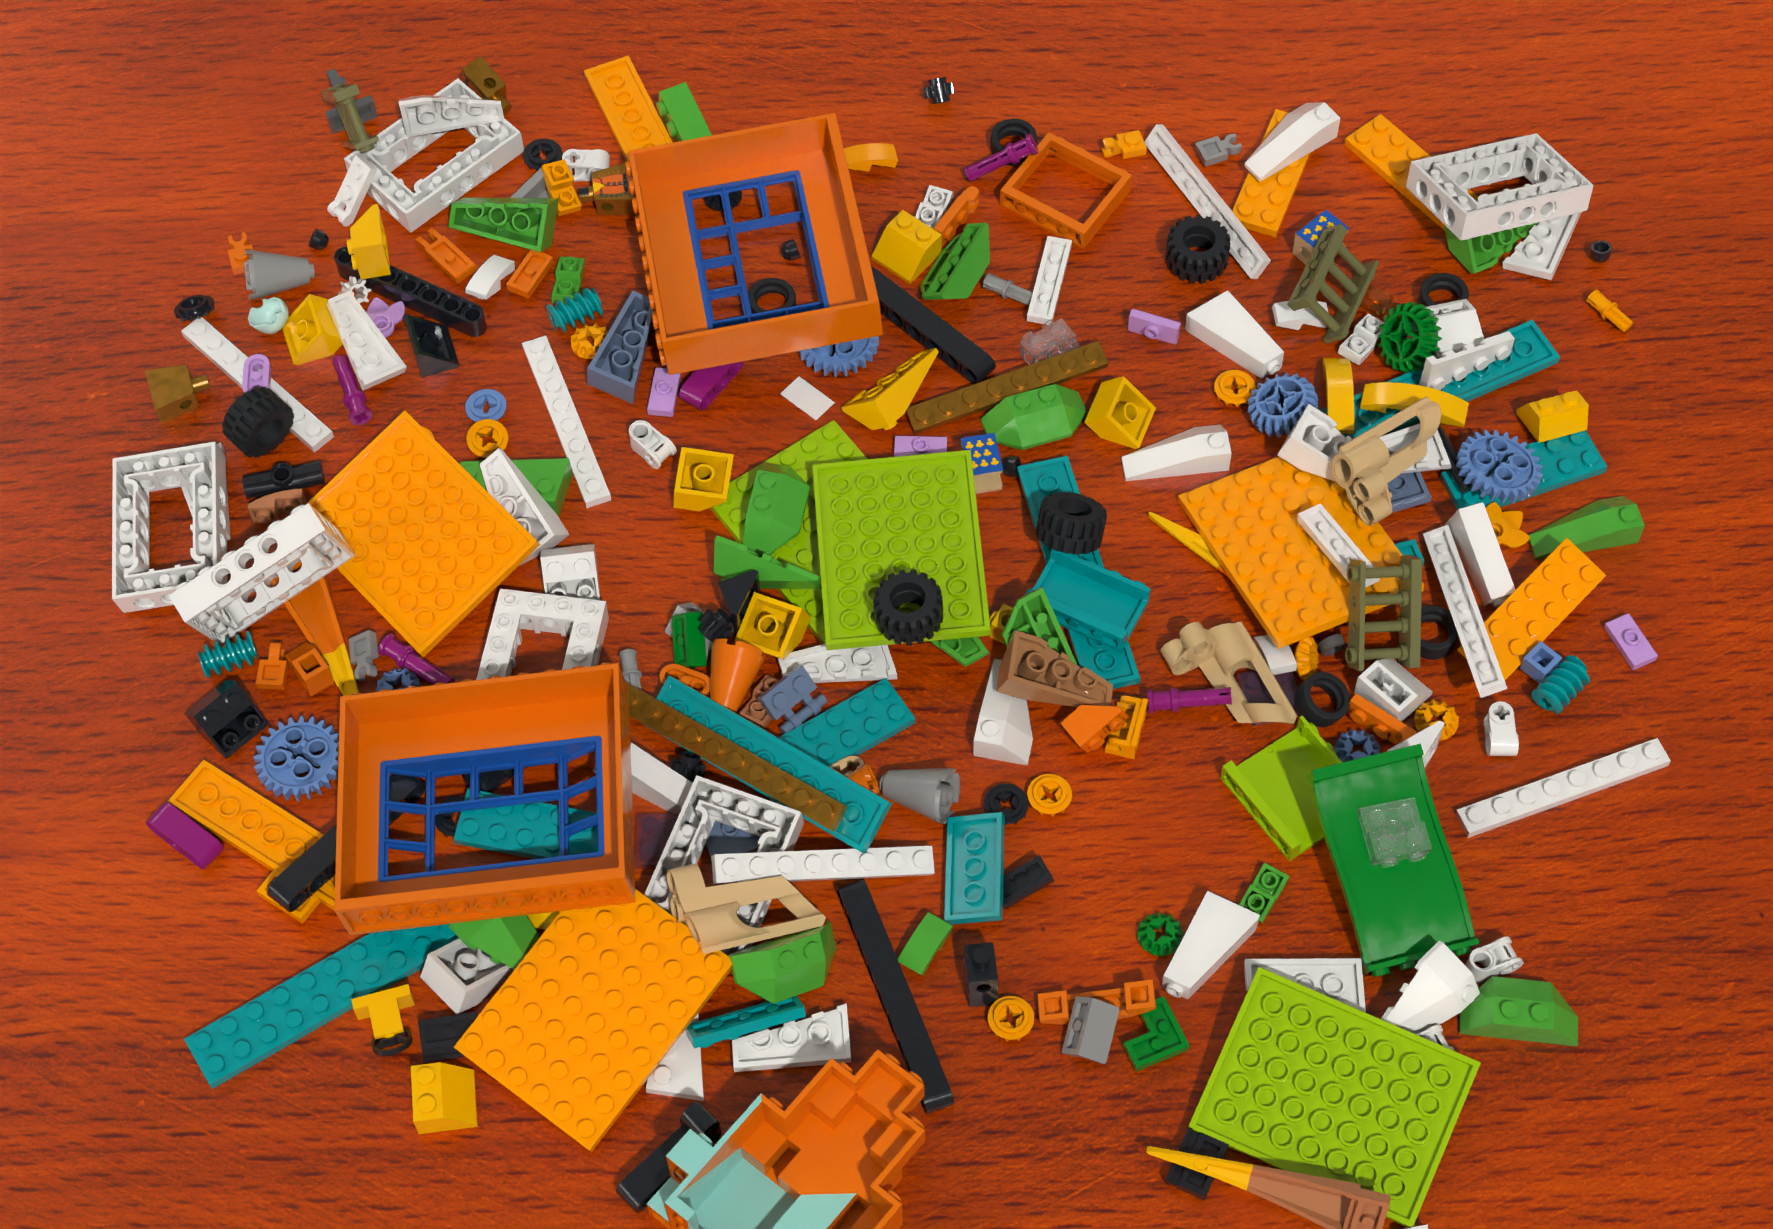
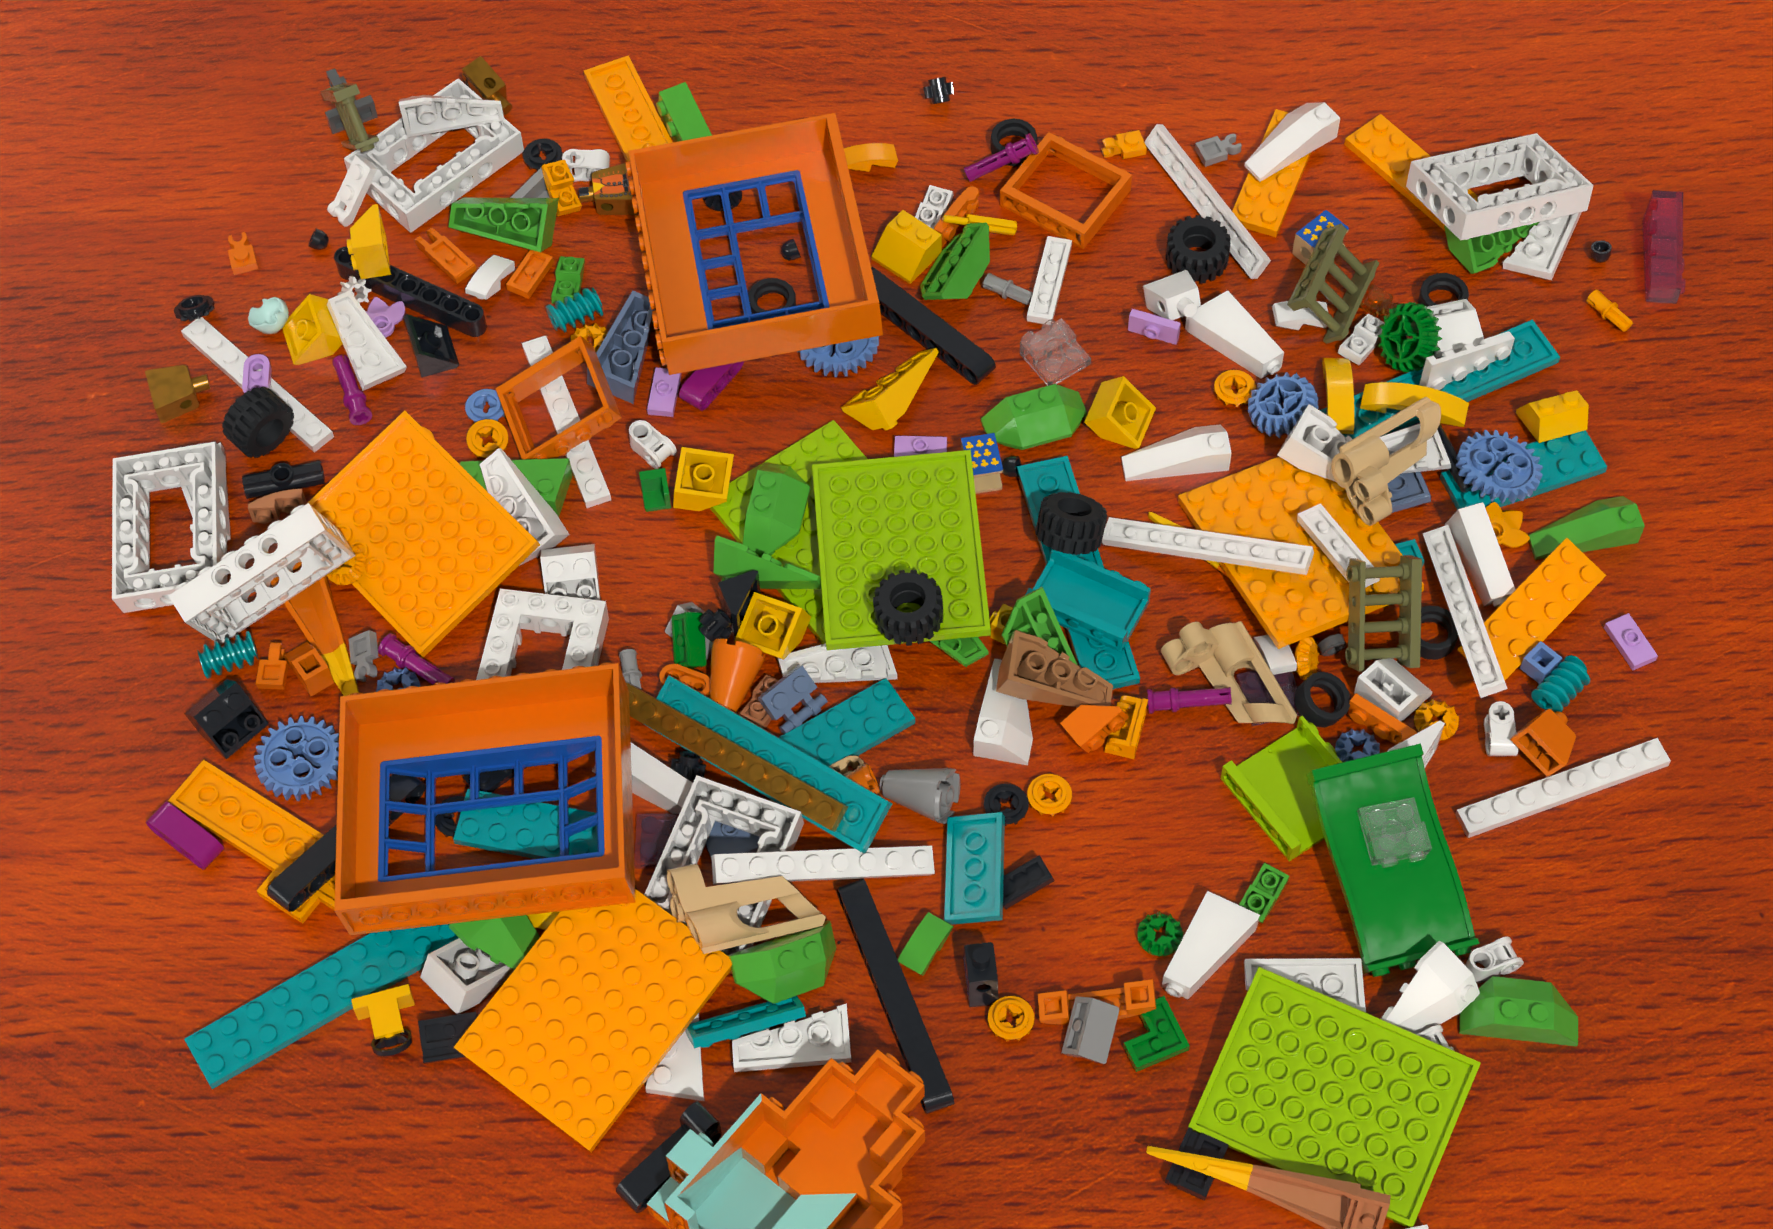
(274, 273): light grey cone -> none
(347, 576): none -> light orange gear
(443, 1097): yellow slope -> none
(541, 375): none -> orange window
(655, 489): none -> green panel
(807, 398): white sticker -> none
(992, 391): pearl gold plate -> none
(995, 225): none -> yellow axle
(1173, 296): none -> white torso
(1208, 545): none -> white plate
(1546, 741): none -> orange torso
(1663, 247): none -> clear pink wedge

